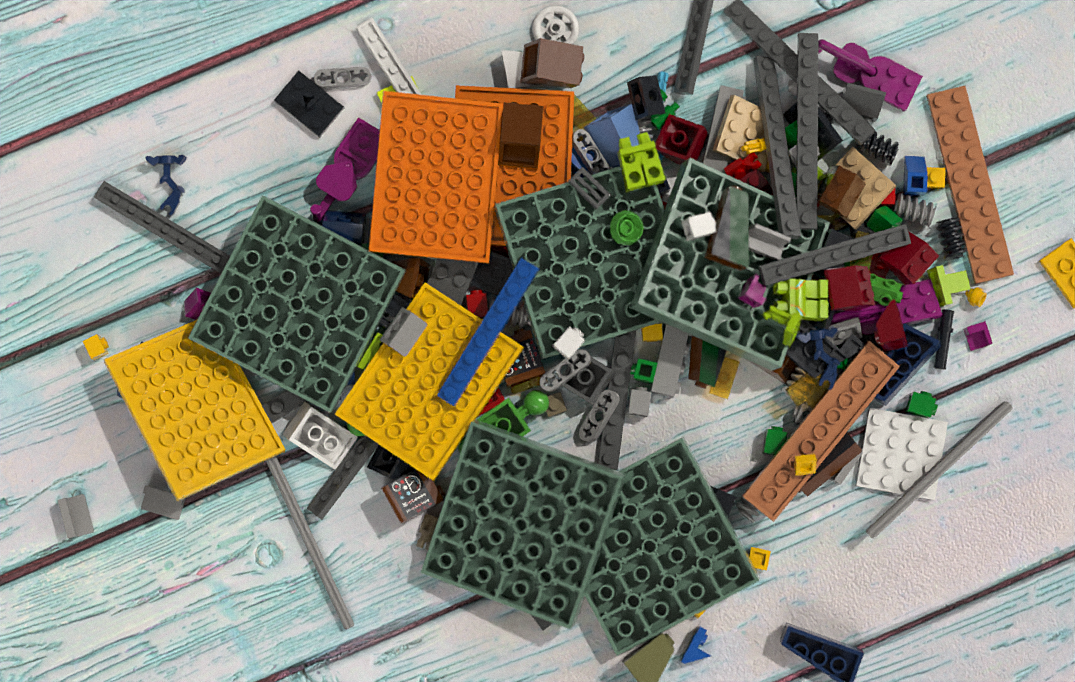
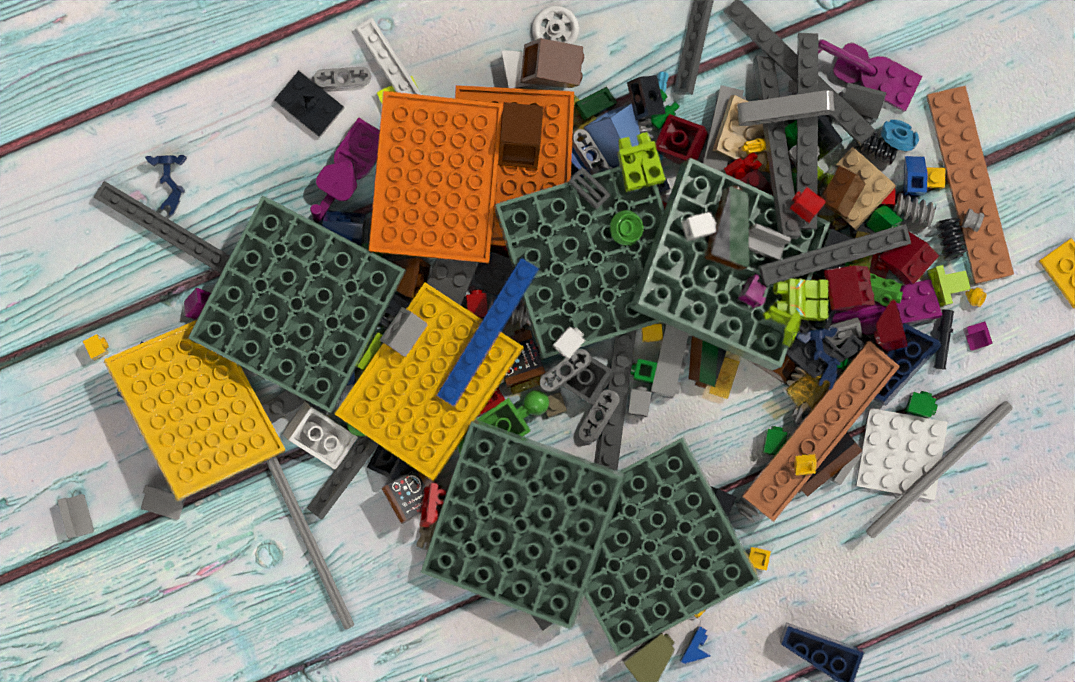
(430, 501): none -> red plate
(595, 103): none -> dark green tile
(785, 108): none -> light grey beam
(807, 204): none -> red brick
(899, 135): none -> dark azure tile
(973, 220): none -> light grey wheel

